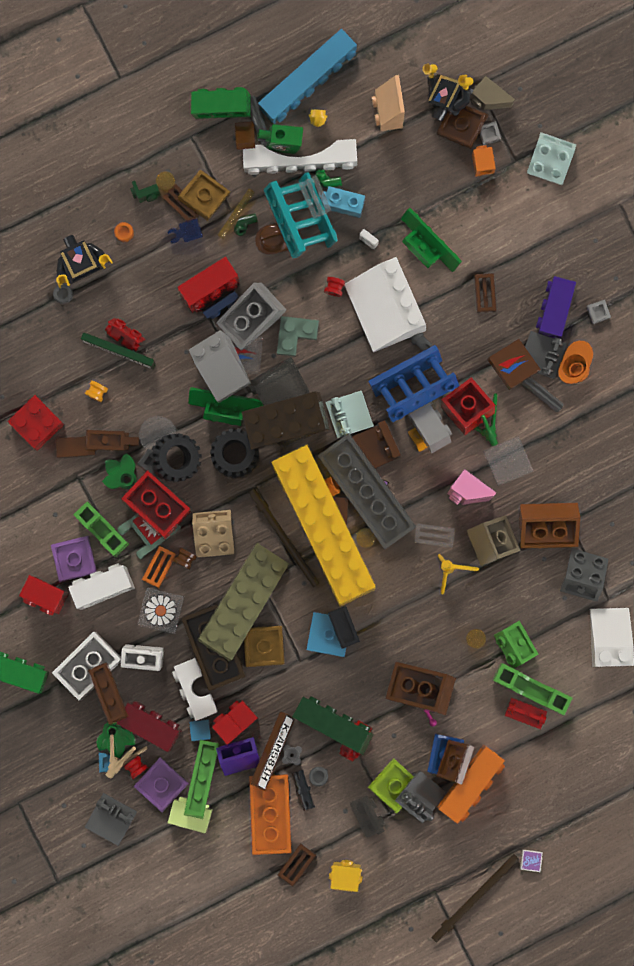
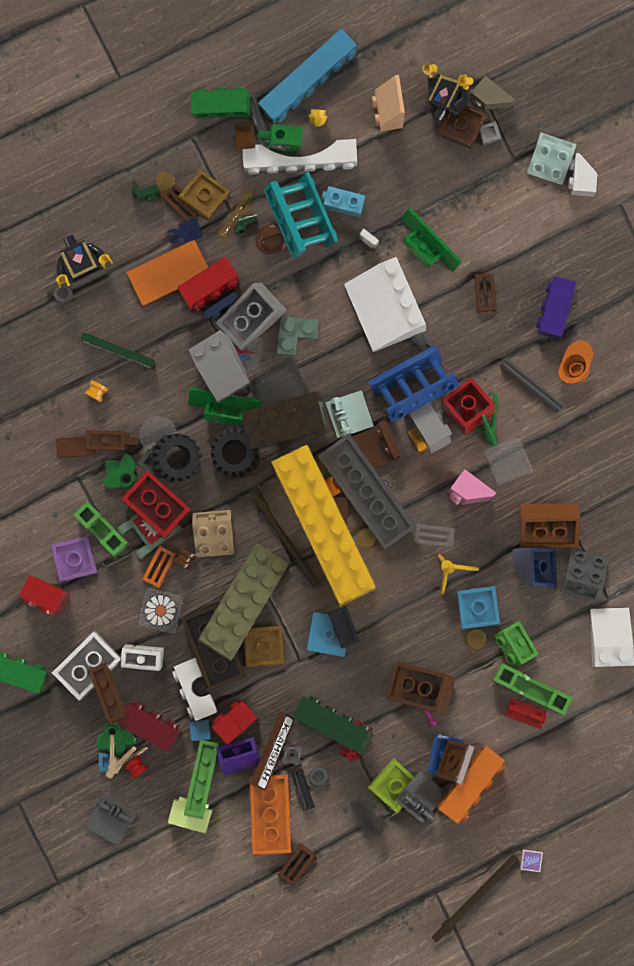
(35, 422): red brick -> none
(101, 586): white brick -> none
(118, 328): red hinge -> none
(124, 232): orange tile -> none
(161, 784): medium lavender tile -> none
(166, 272): none -> orange tile
(308, 183): clear tile -> none
(326, 181): green arm -> none
(334, 286): red wheel -> none
(345, 876): yellow head -> none
(478, 607): none -> dark azure plate
(483, 160): orange brick -> none
(493, 540): dark tan slope -> none
(514, 364): reddish brown tile -> none
(536, 566): none -> dark blue slope
(546, 353): dark grey hinge -> none
(583, 177): none -> white slope
(598, 311): light grey tile -> none

